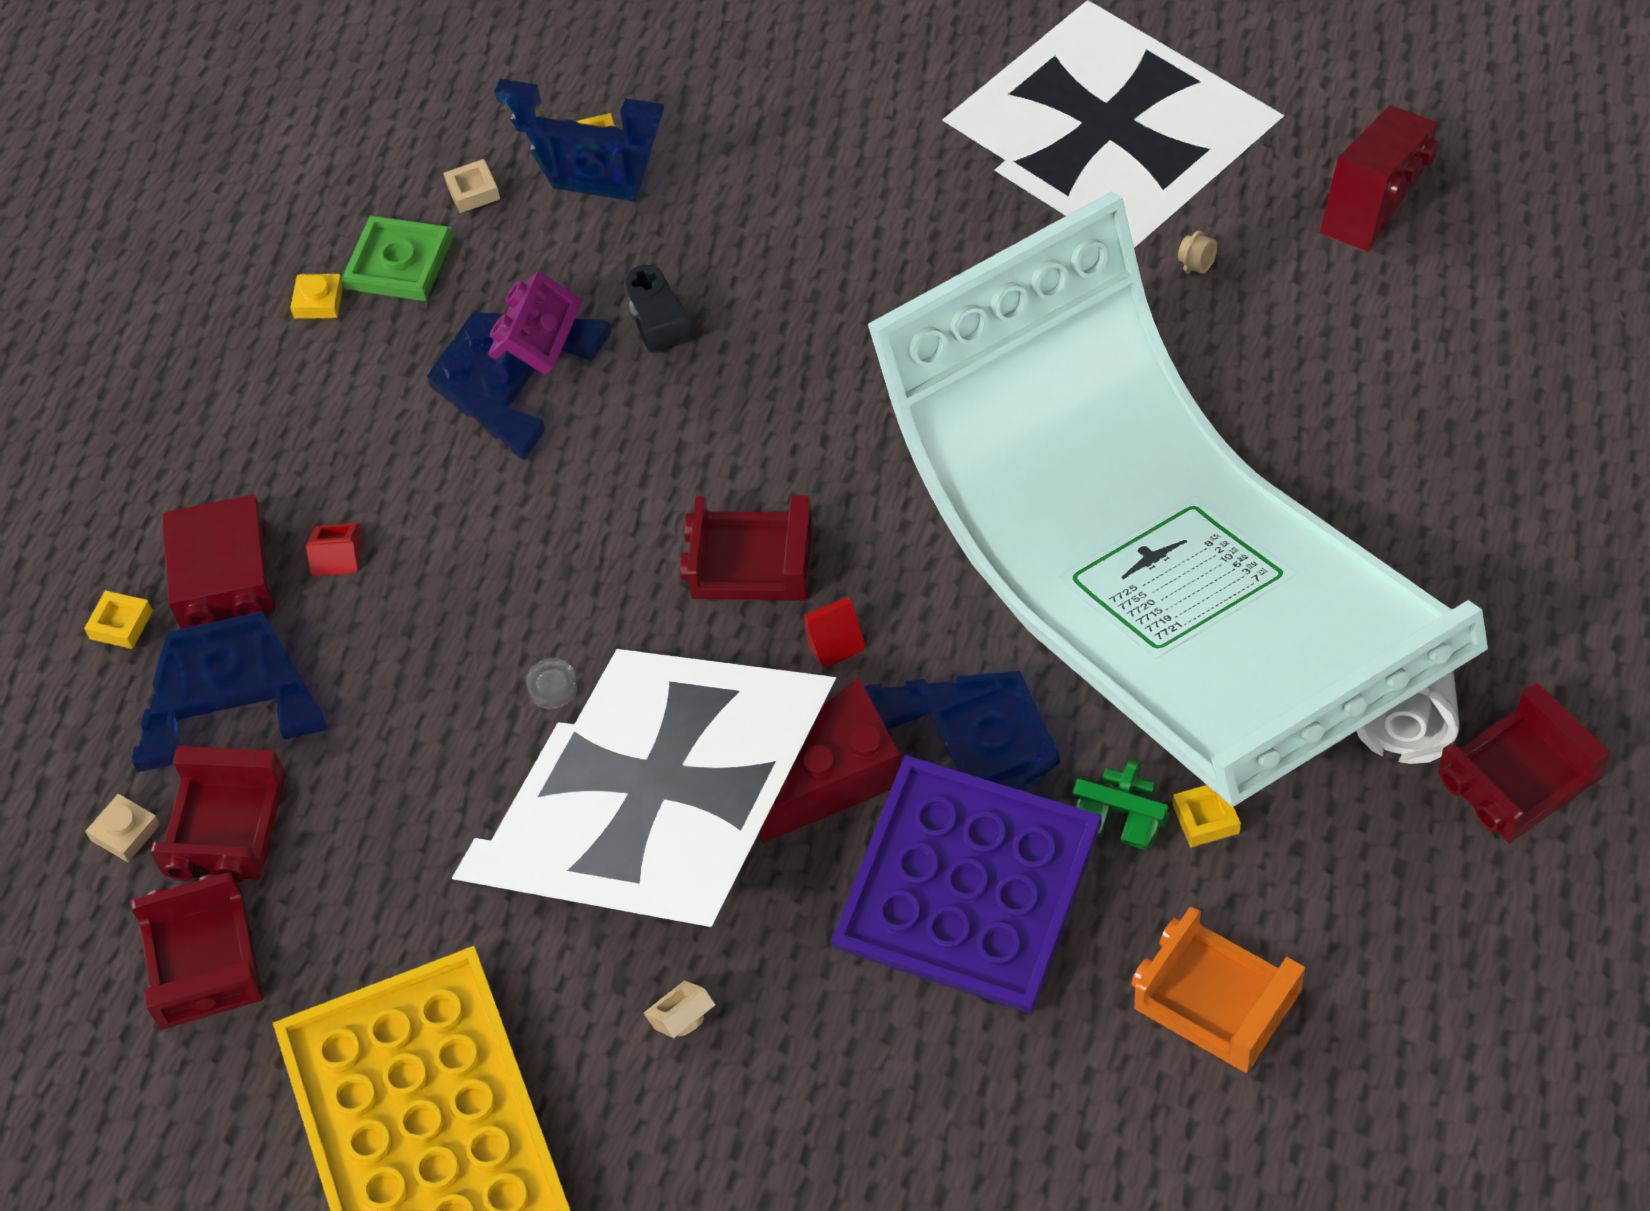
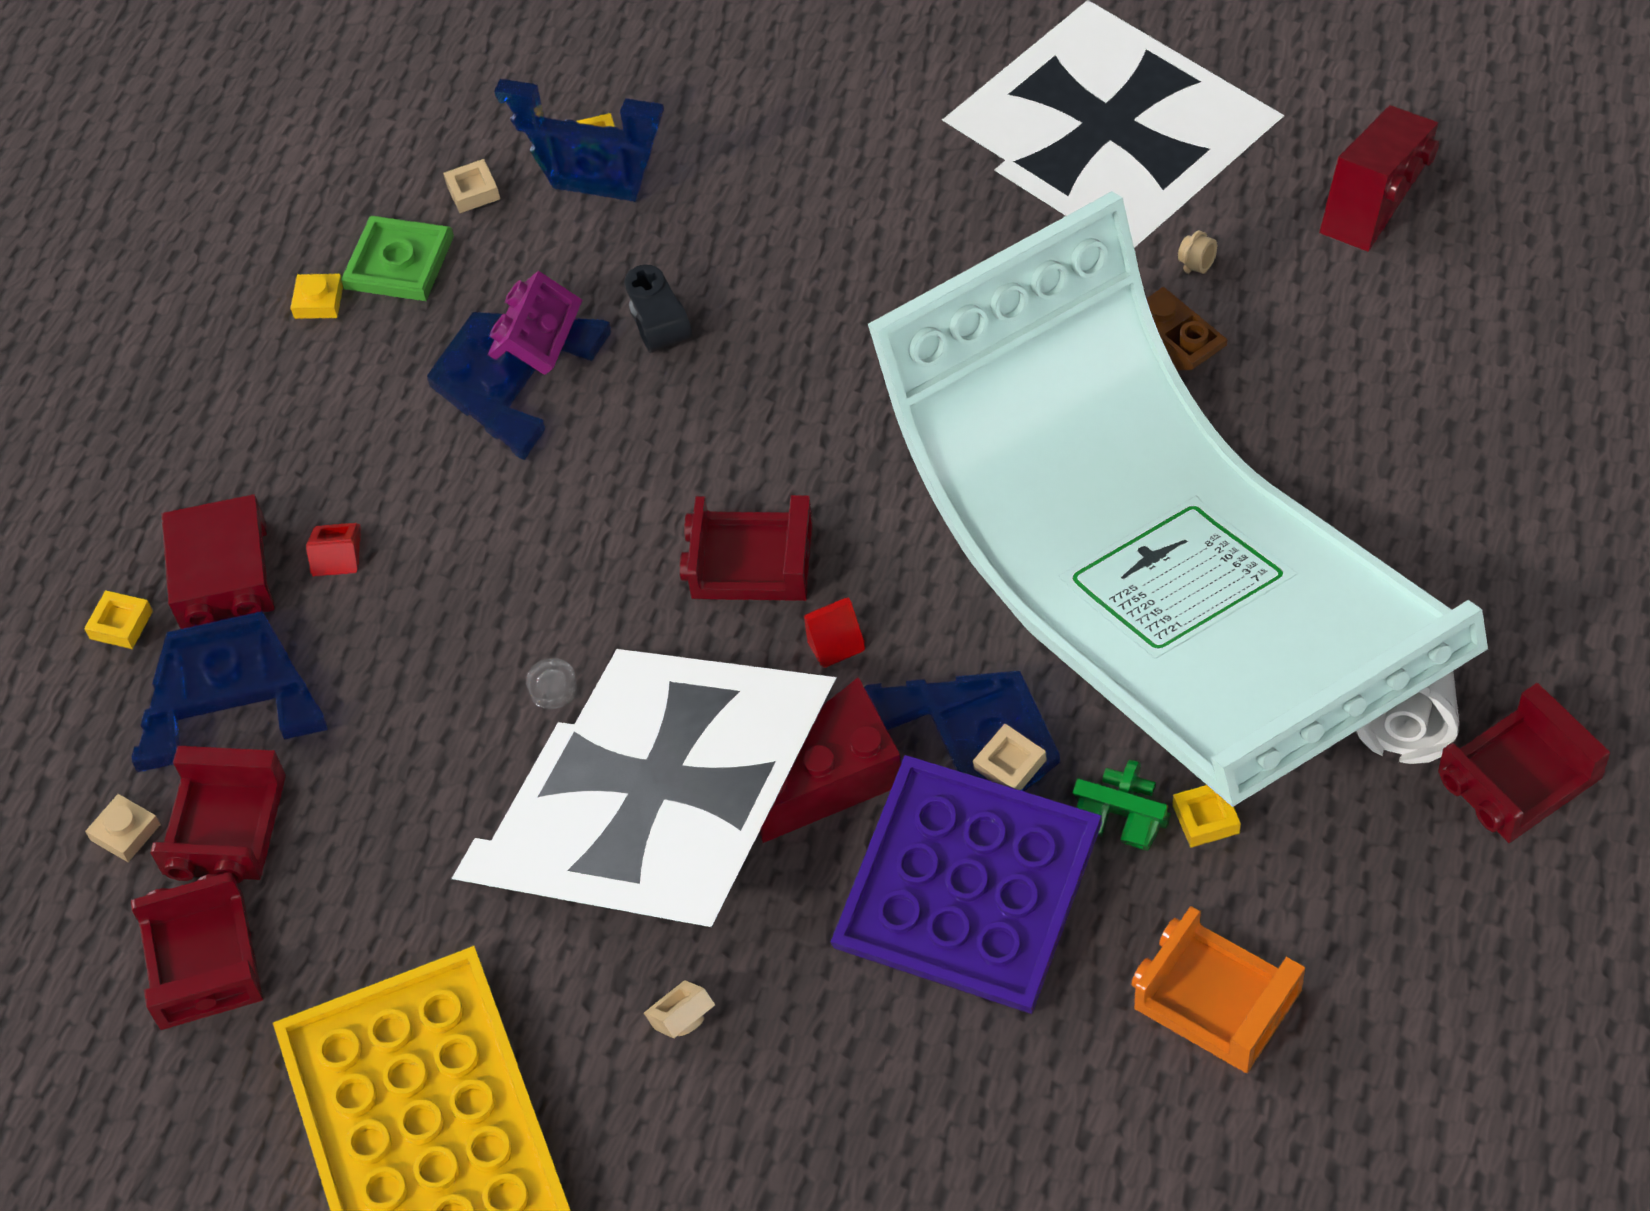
(1009, 759): none -> tan plate
(1182, 331): none -> reddish brown slope

